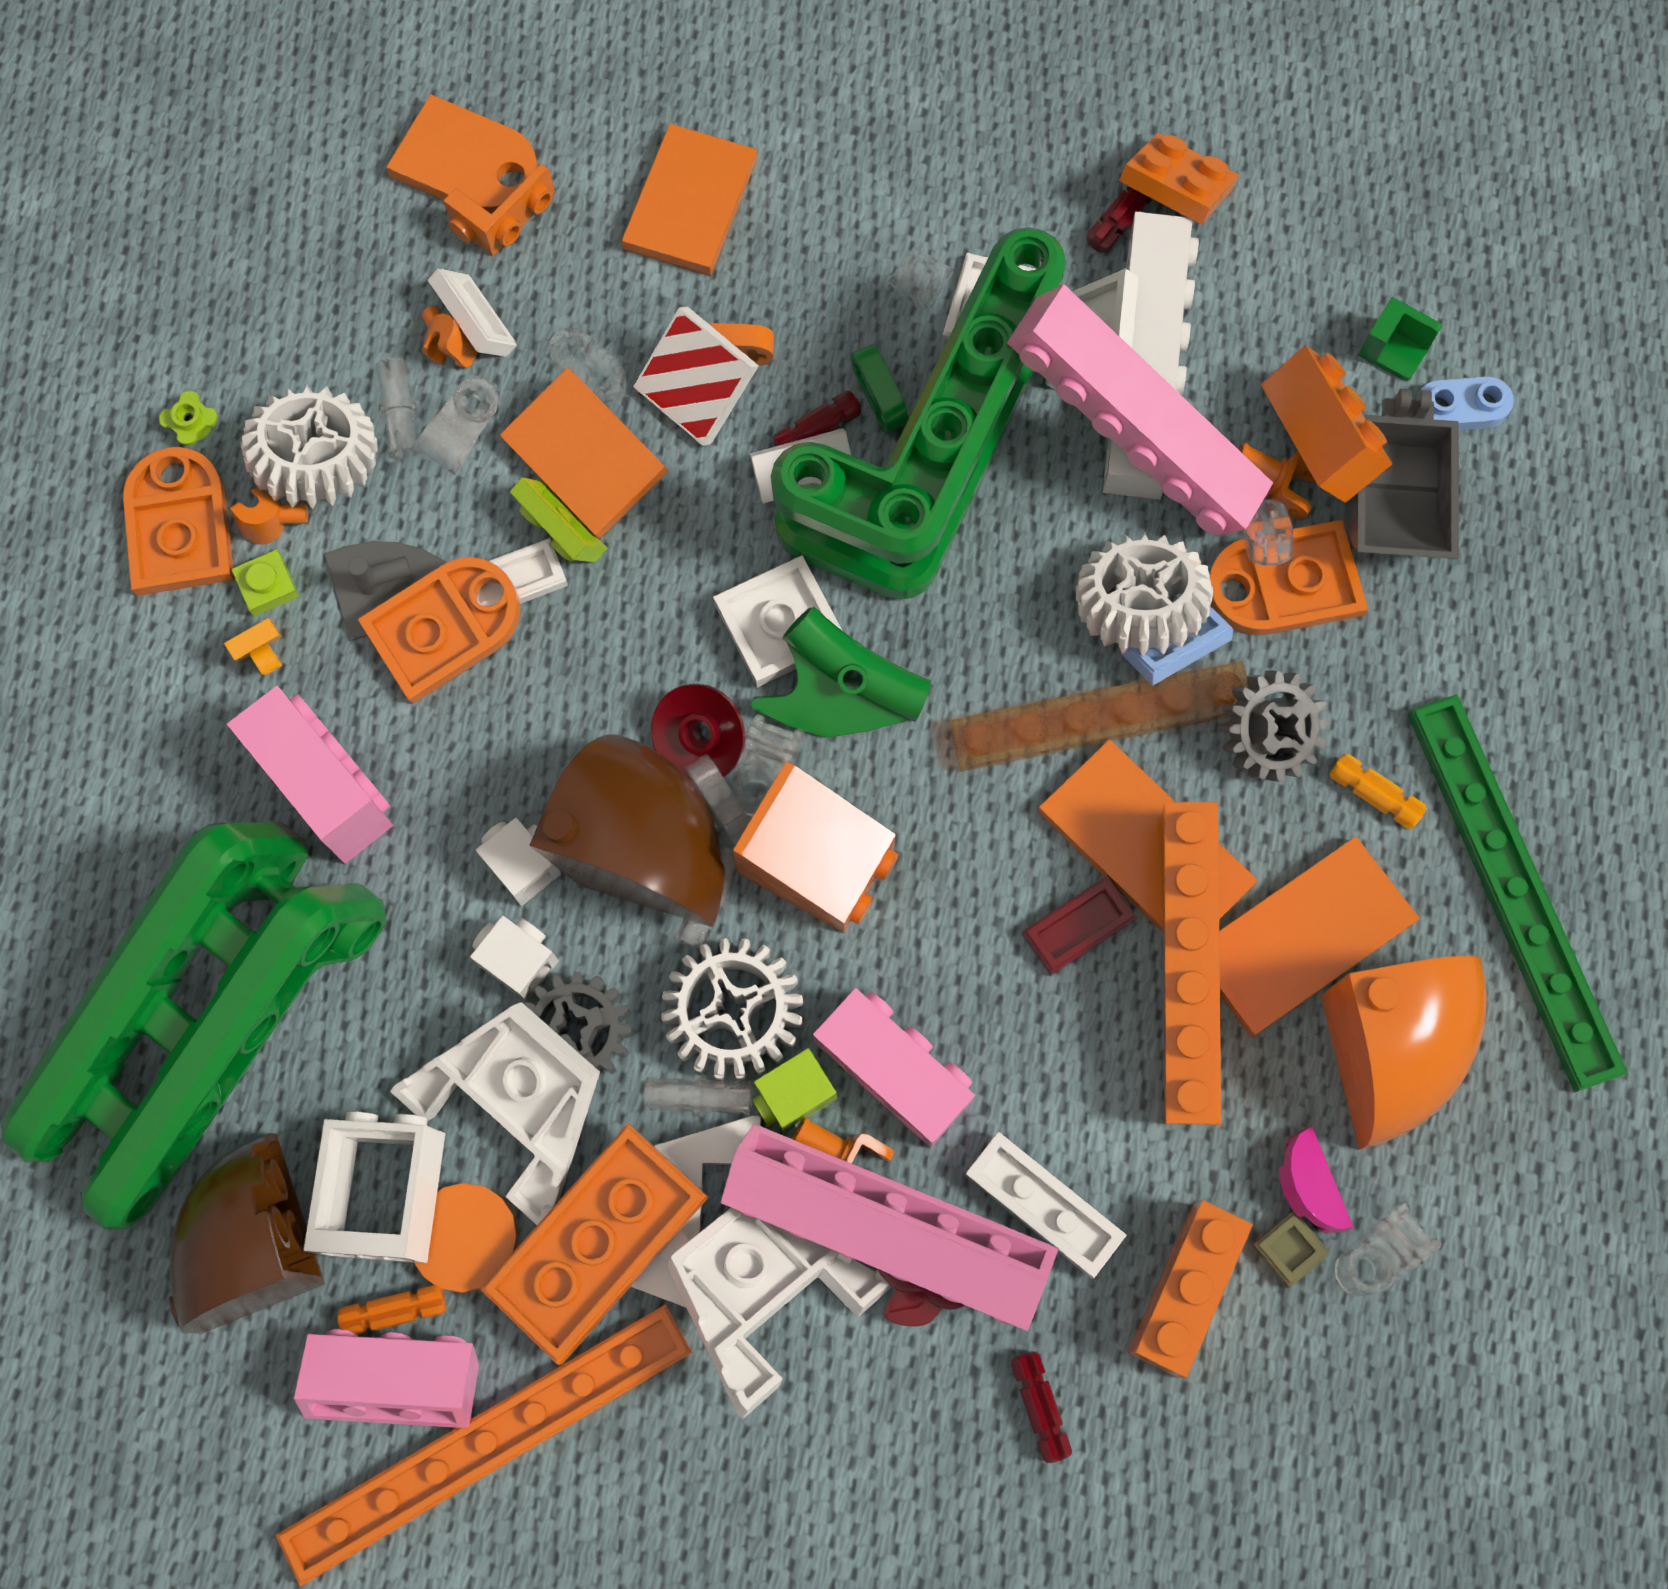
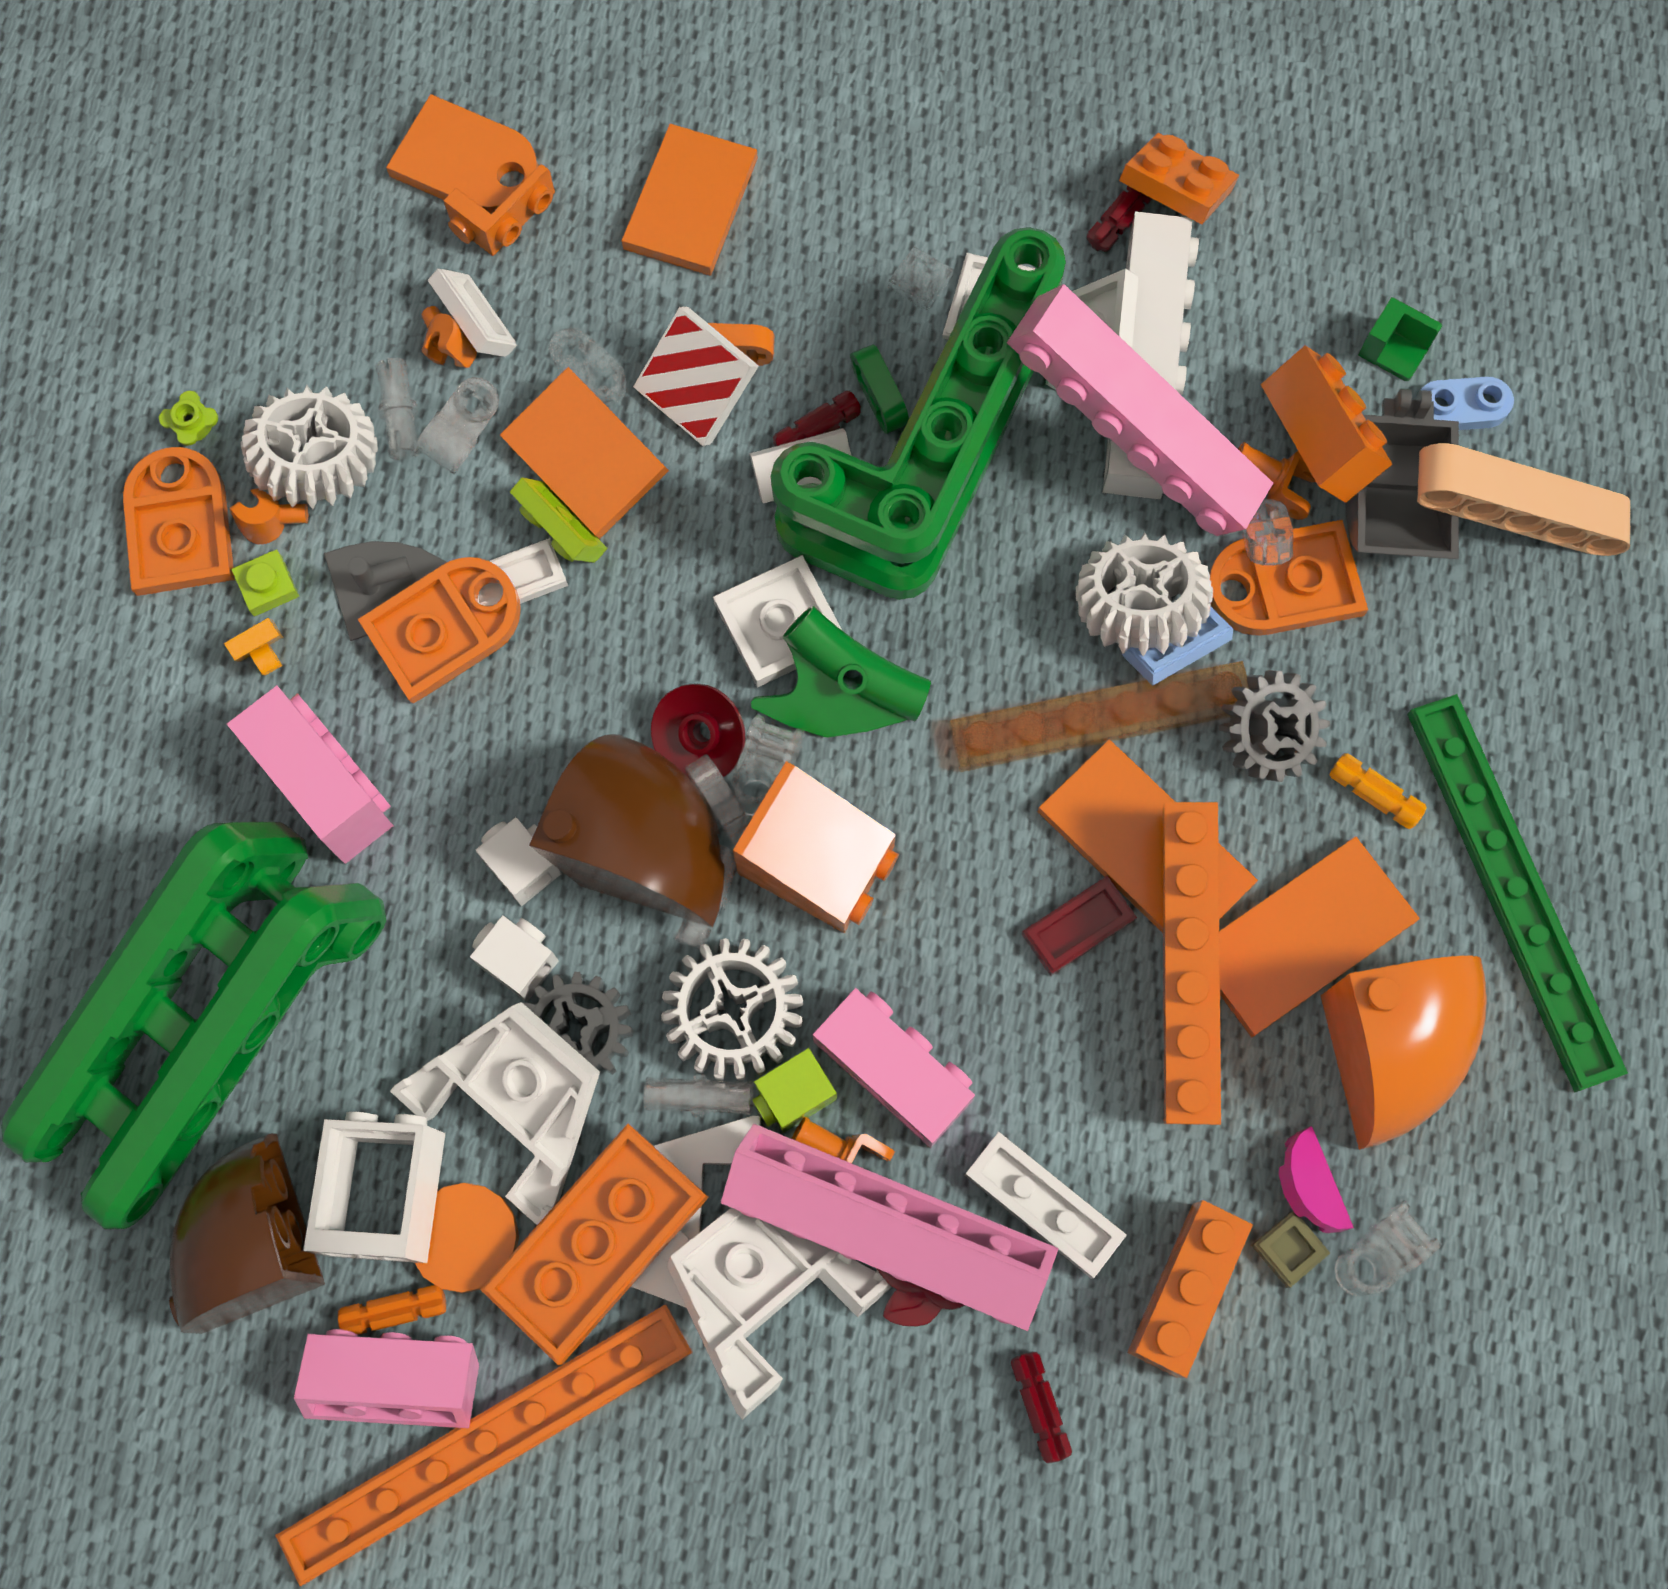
(1523, 500): none -> light nougat beam

